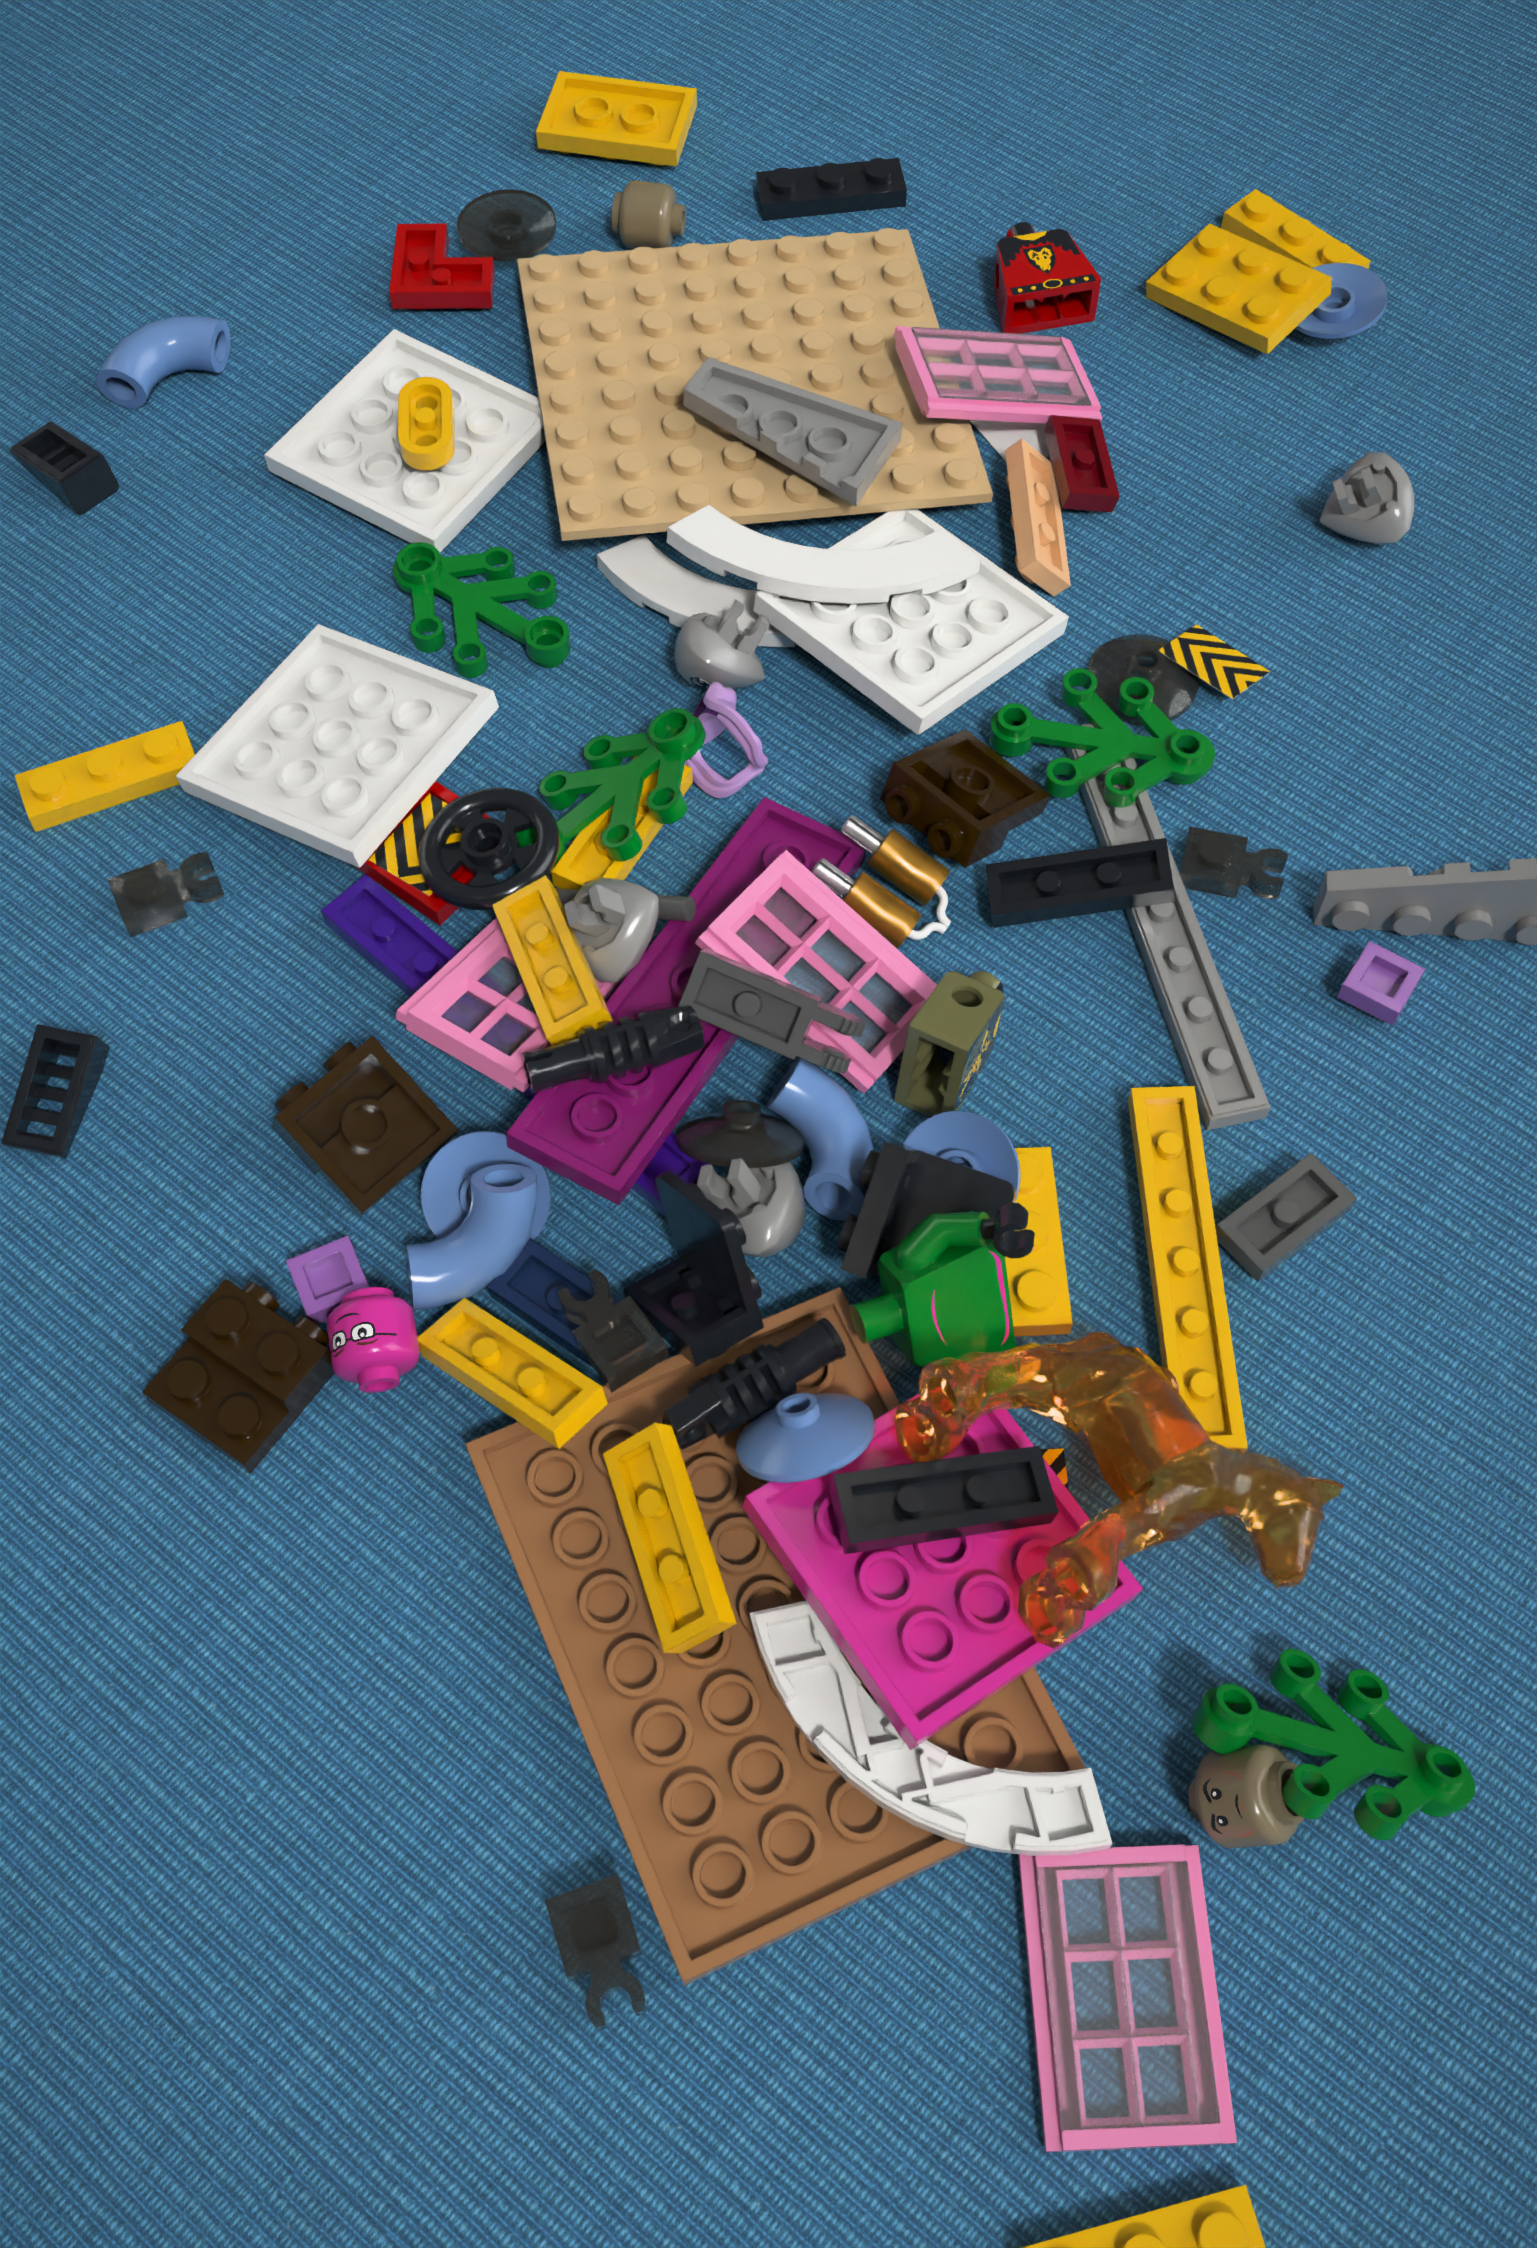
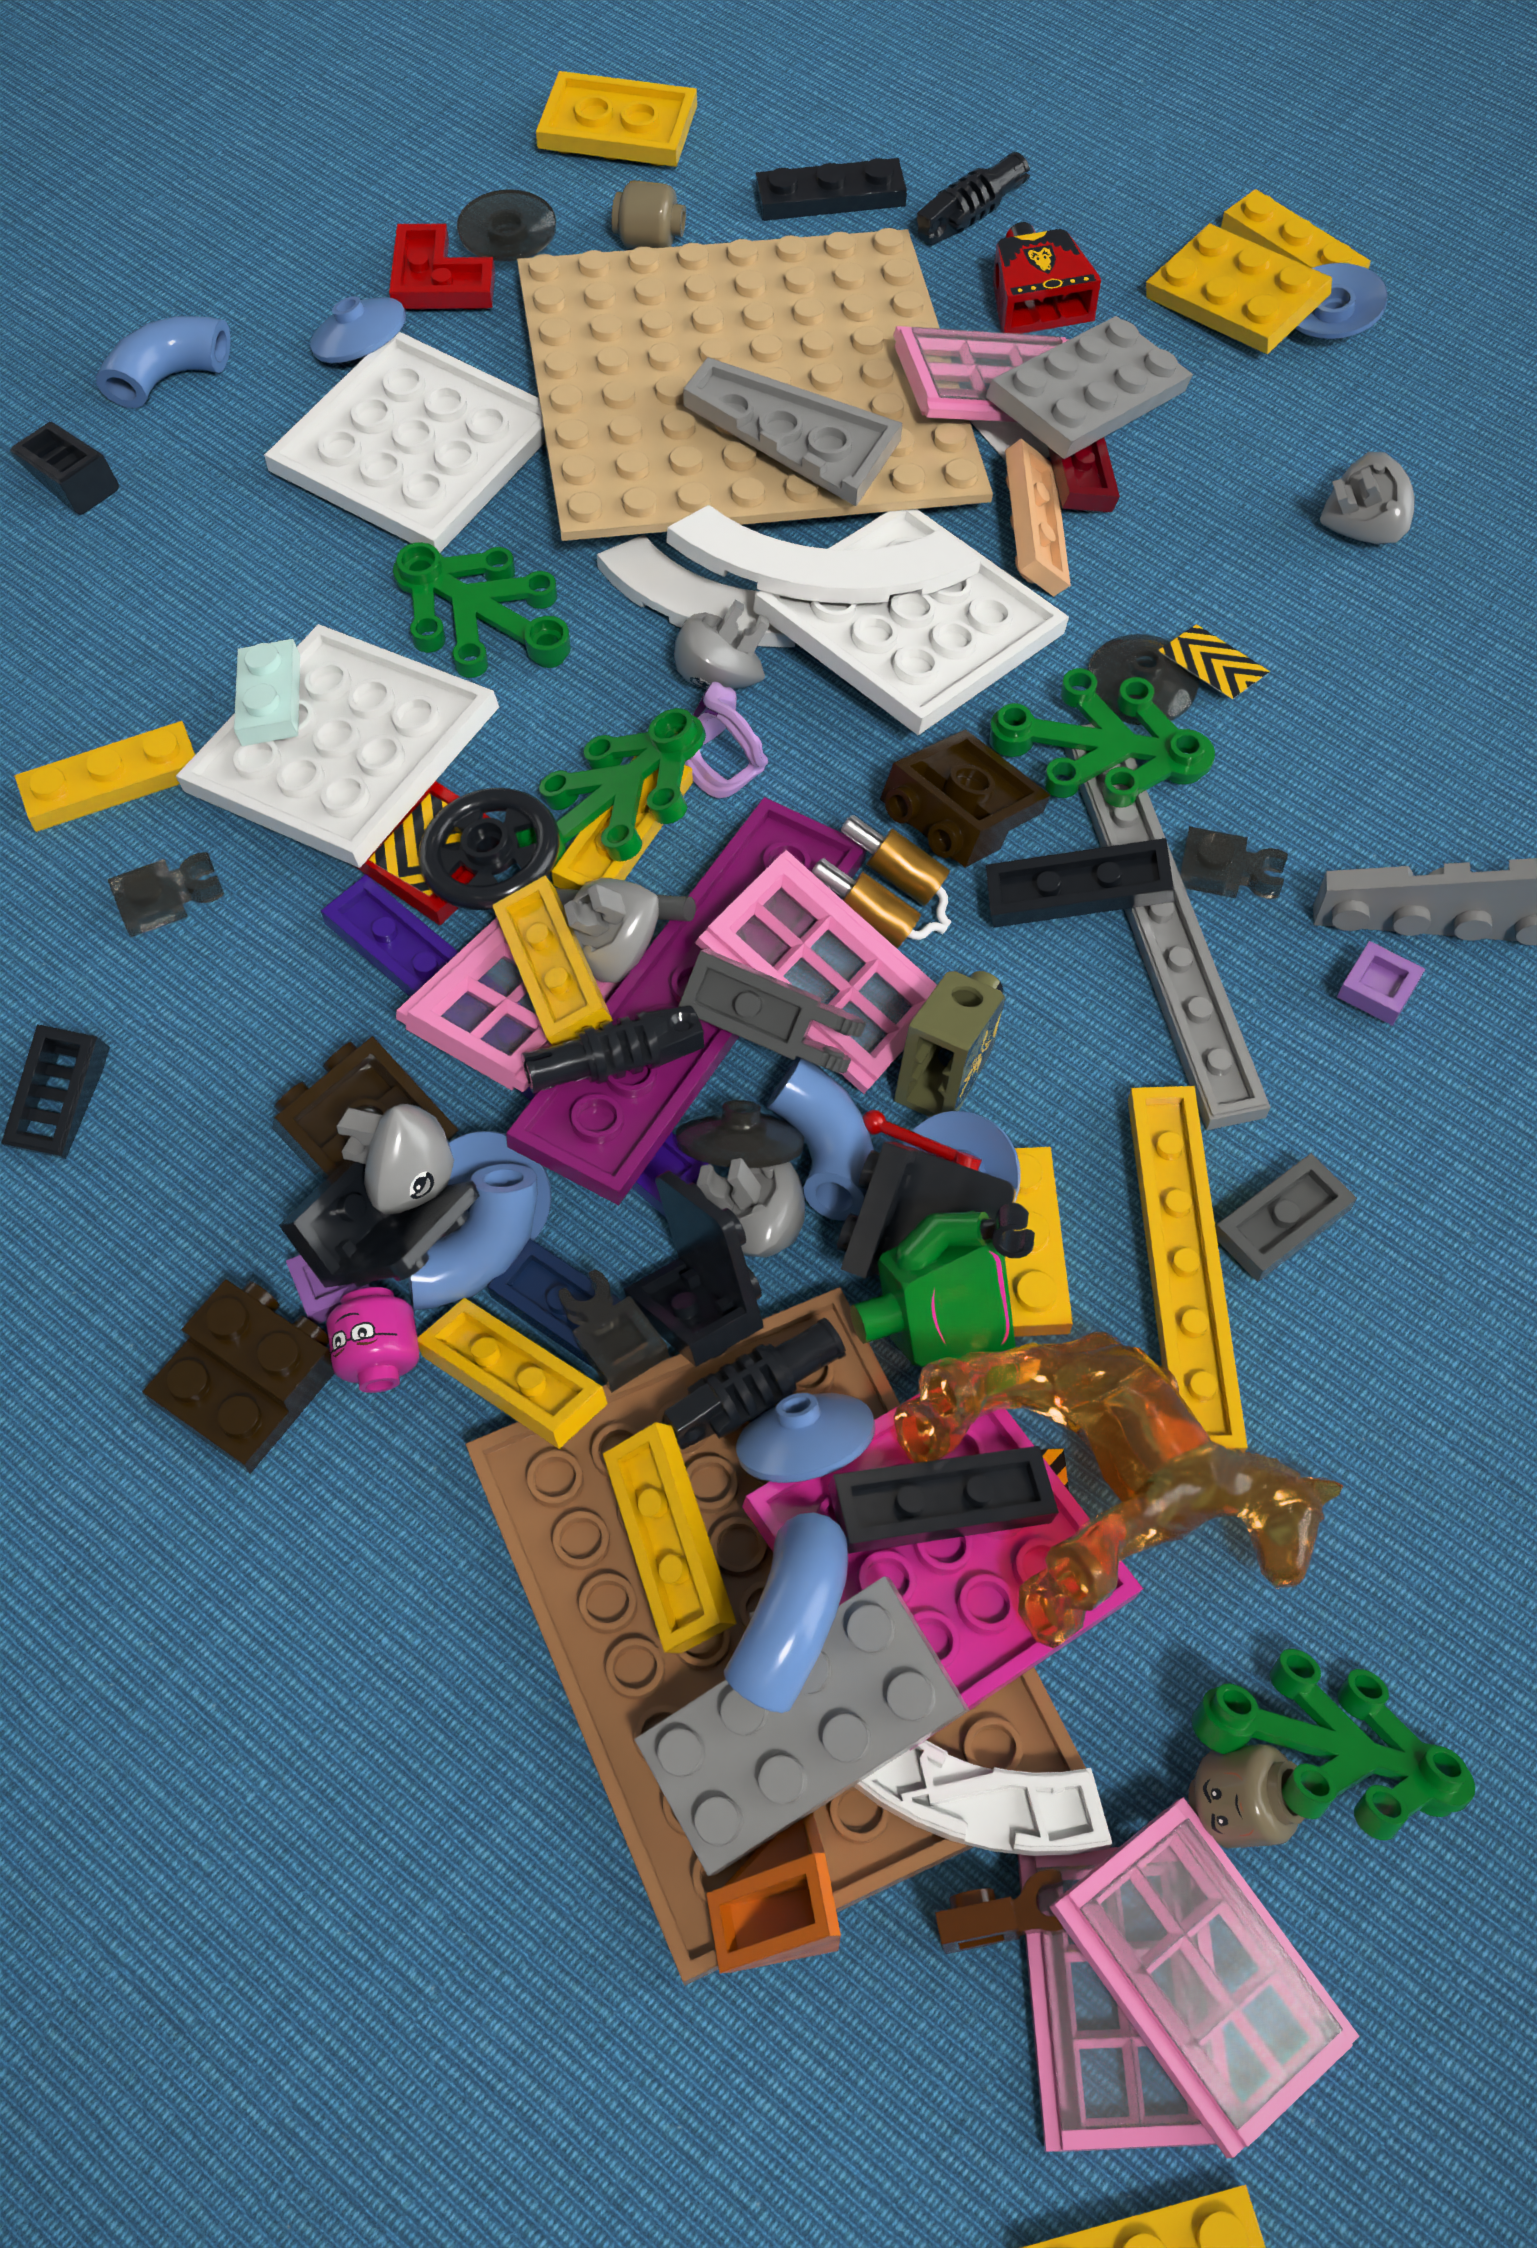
(267, 692): none -> light aqua plate
(355, 1243): none -> black bracket
(357, 328): none -> medium blue dish
(403, 1155): none -> light grey piece
(426, 423): yellow plate -> none
(594, 1939): clear smoke plate -> none
(754, 1772): none -> light grey plate
(776, 1904): none -> orange slope
(792, 1613): none -> medium blue cylinder
(876, 1123): none -> red hinge
(970, 198): none -> black hinge
(982, 1920): none -> reddish brown plate
(1089, 386): none -> light grey plate
(1205, 1976): none -> clear piece

